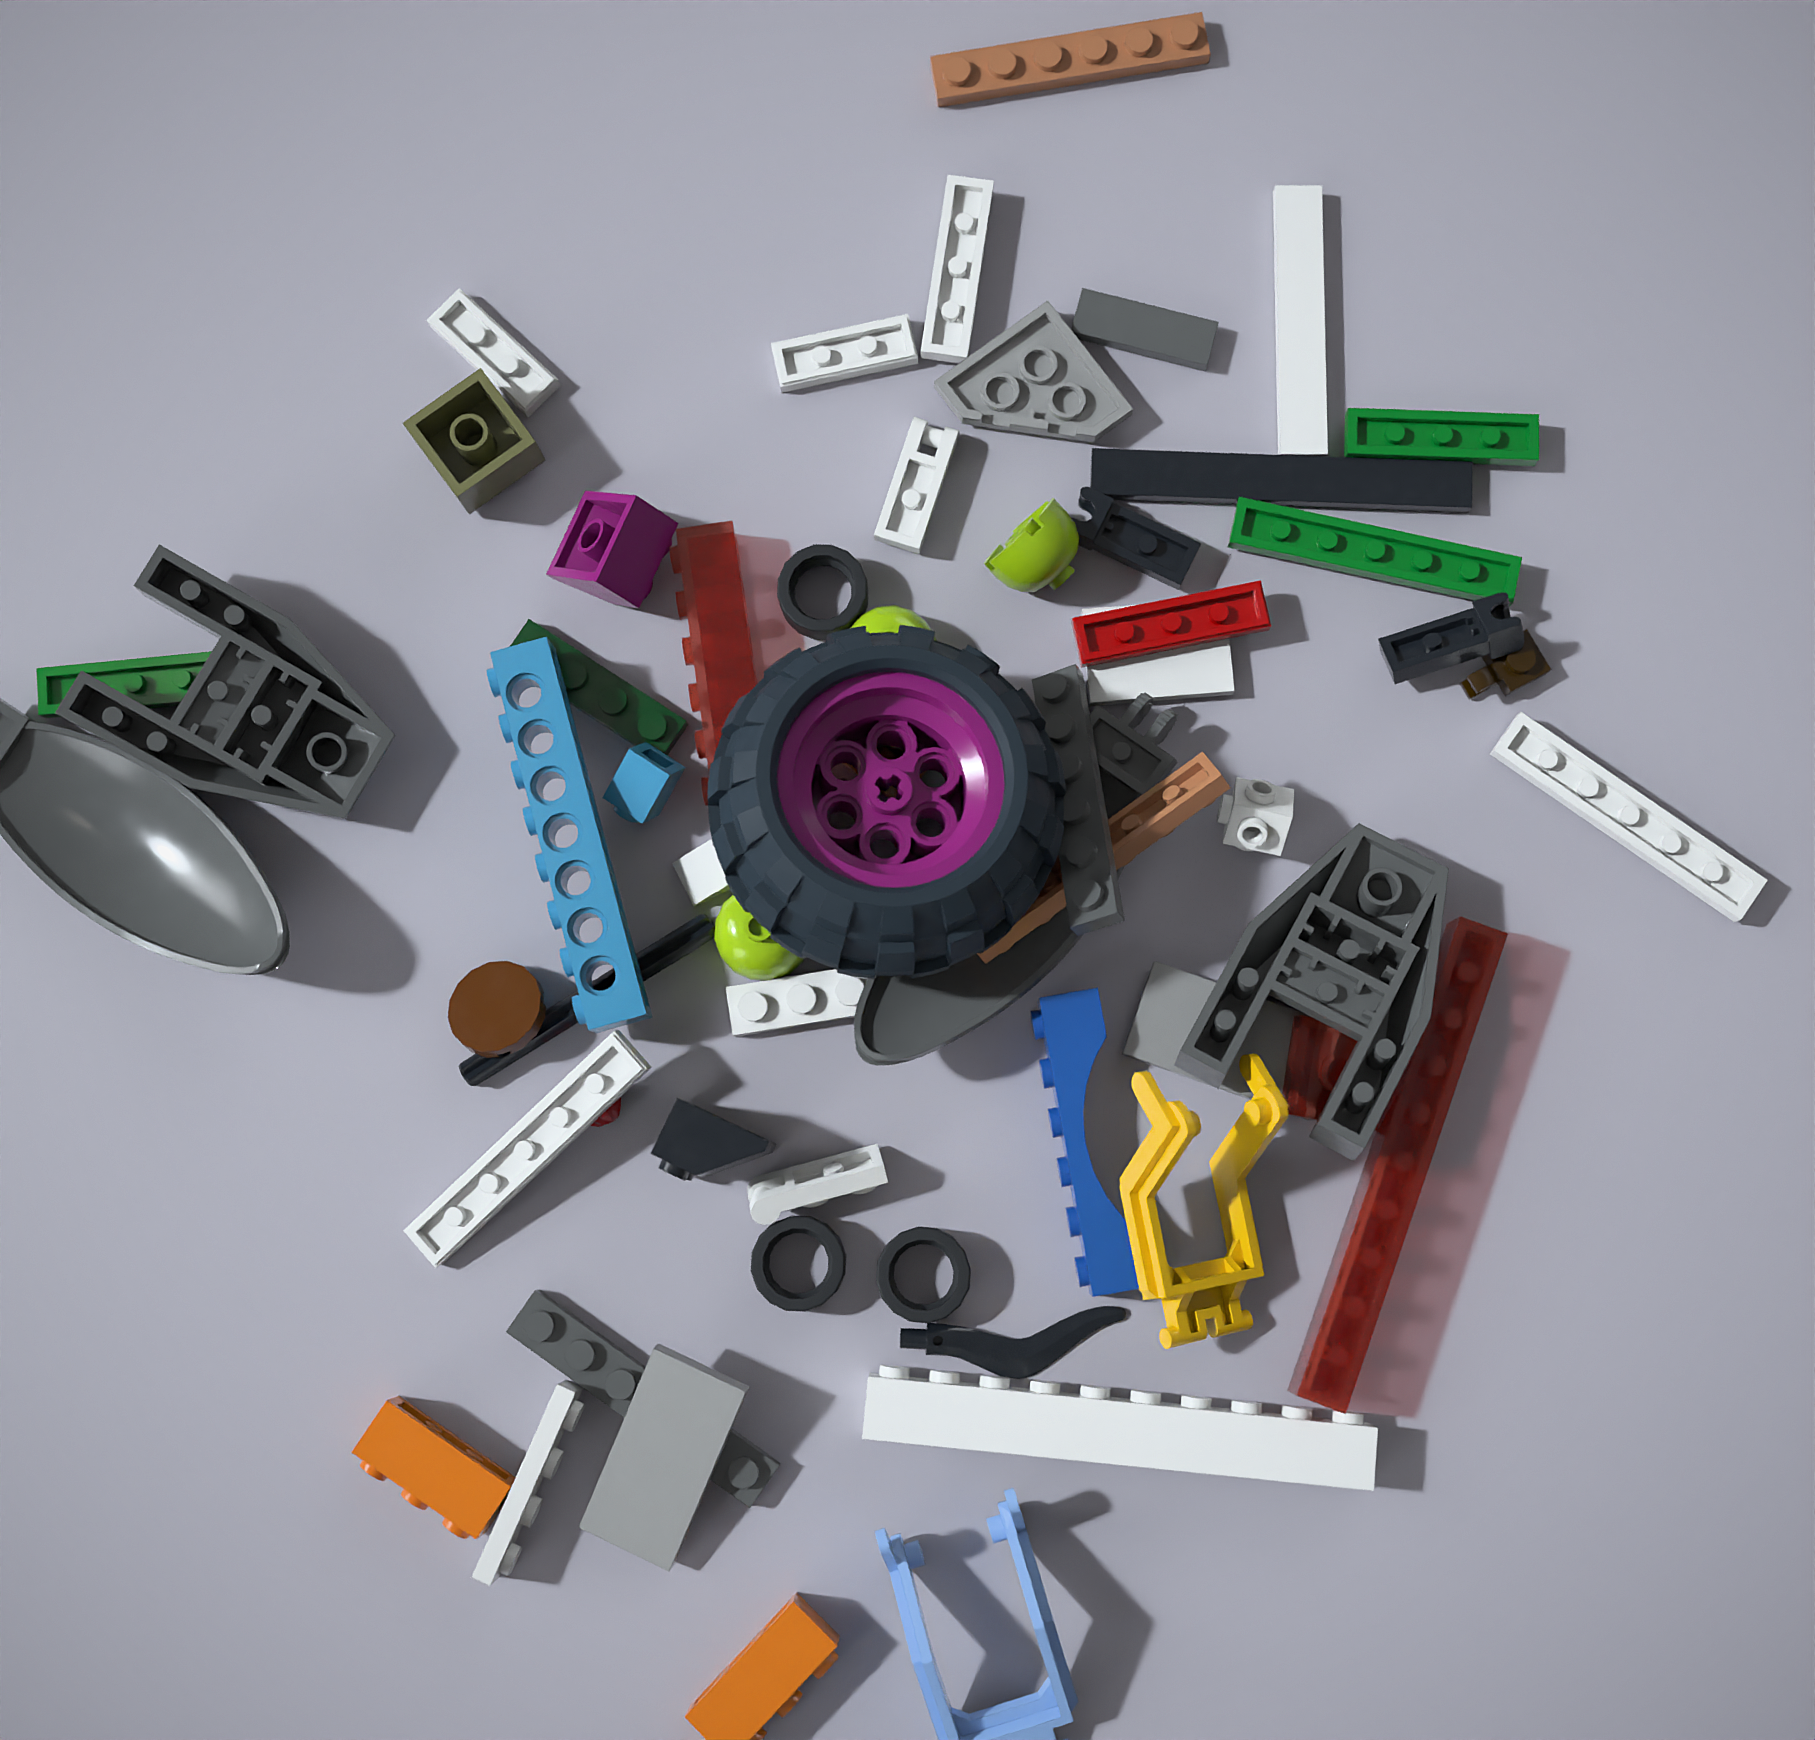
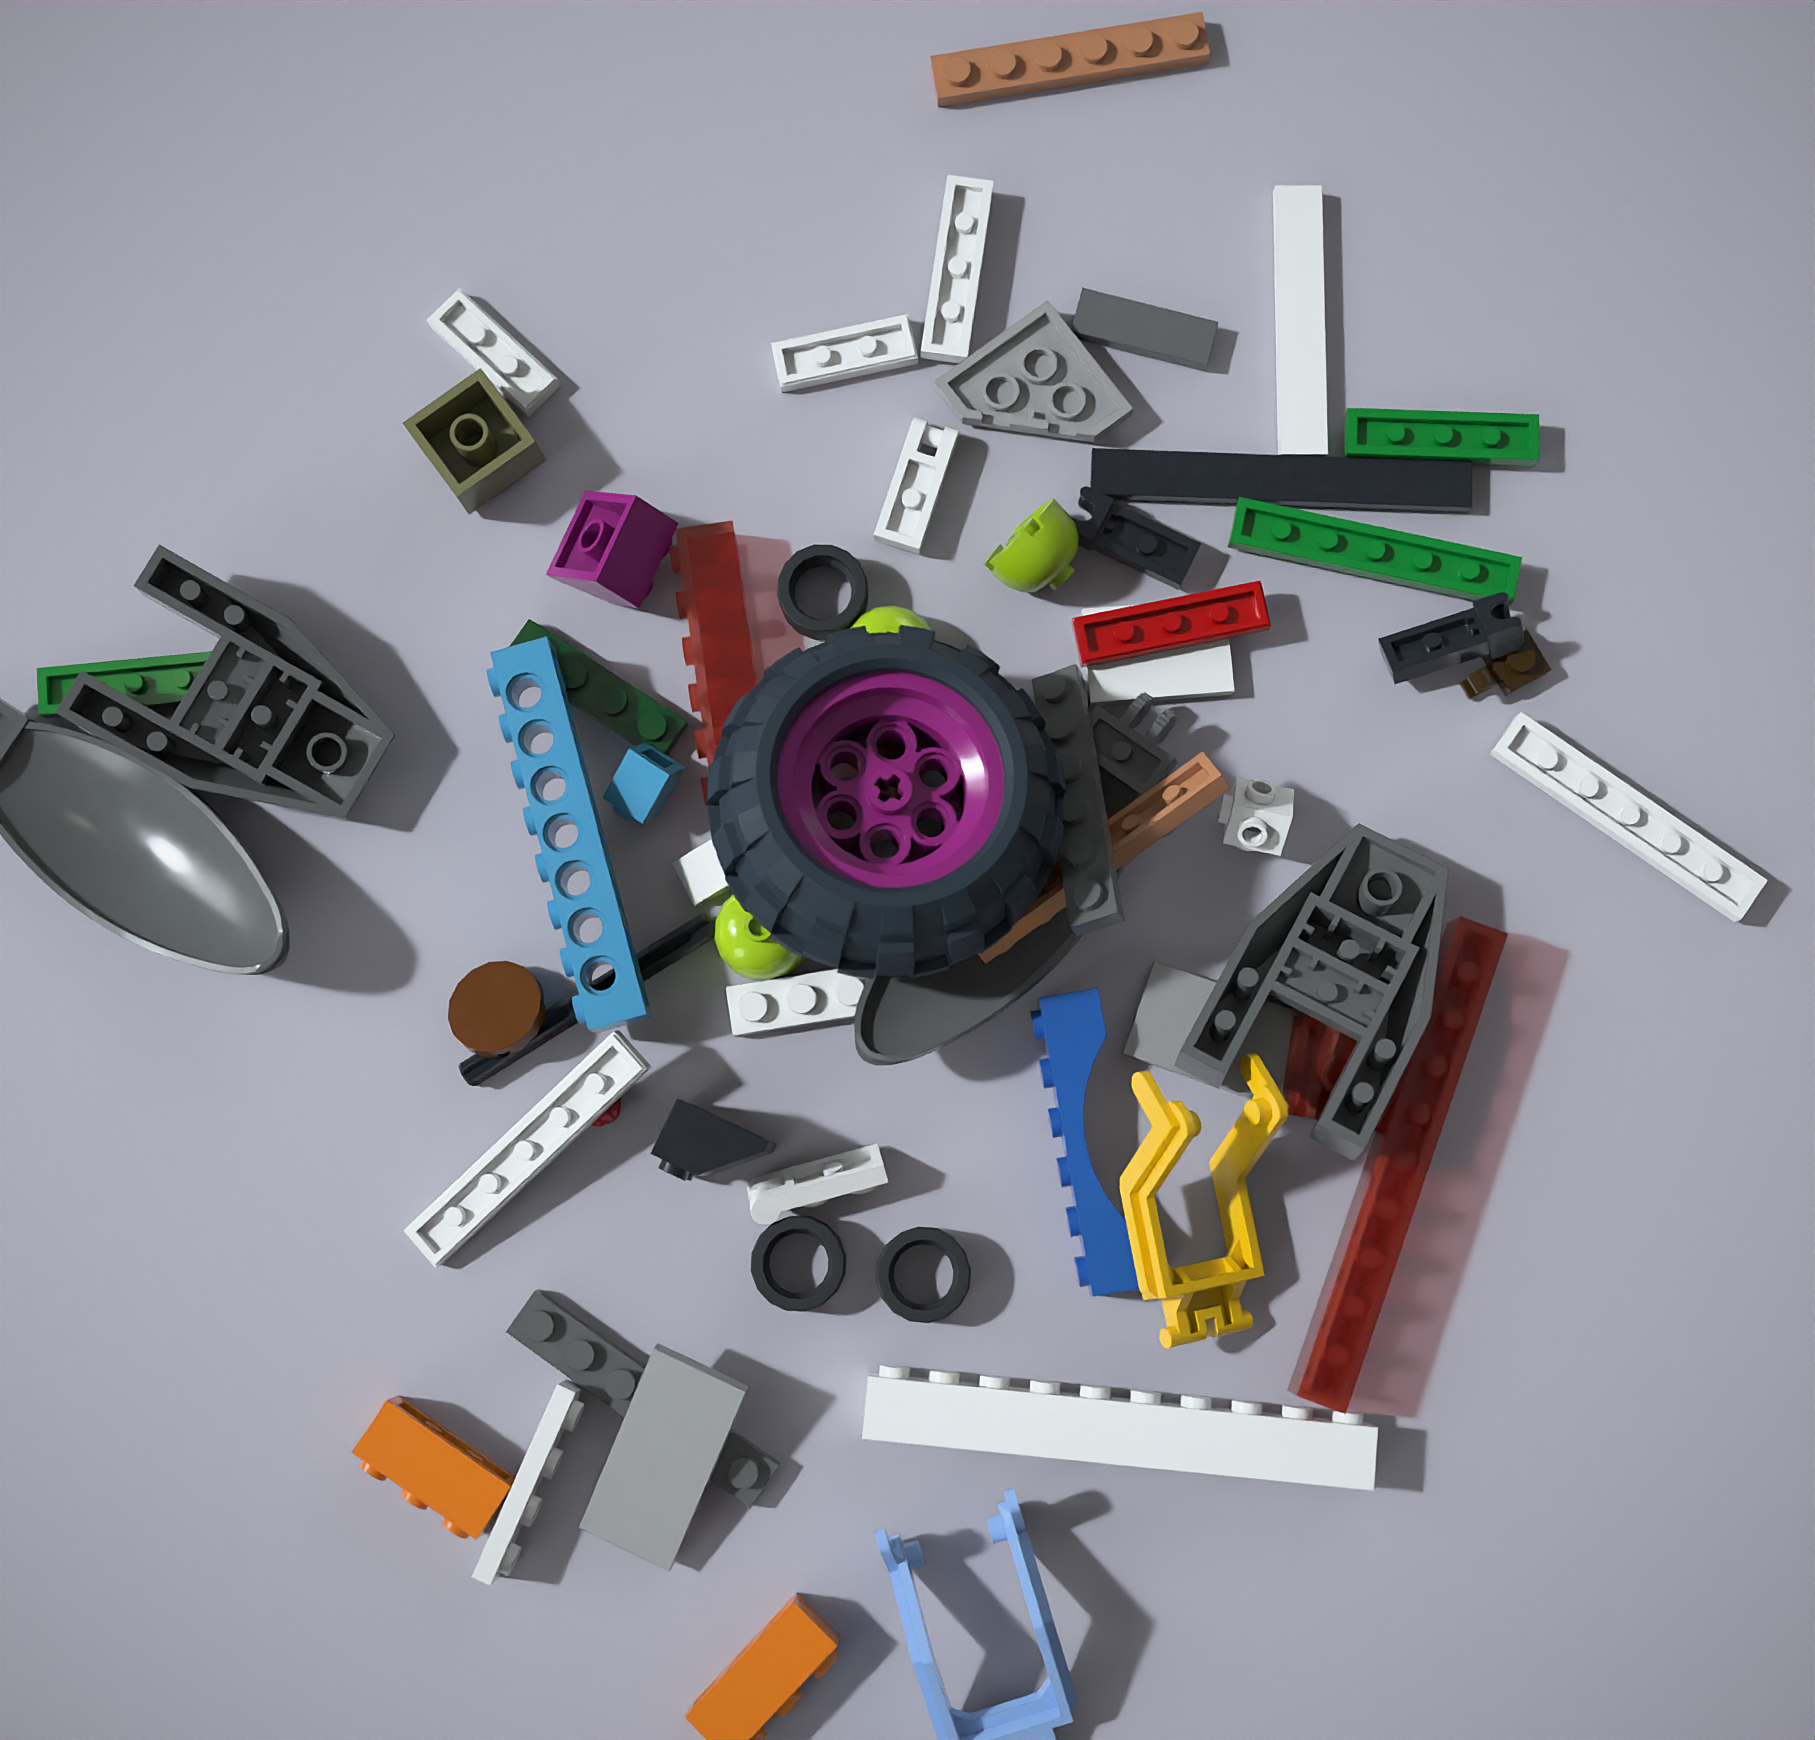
(1010, 1356): black piece -> none

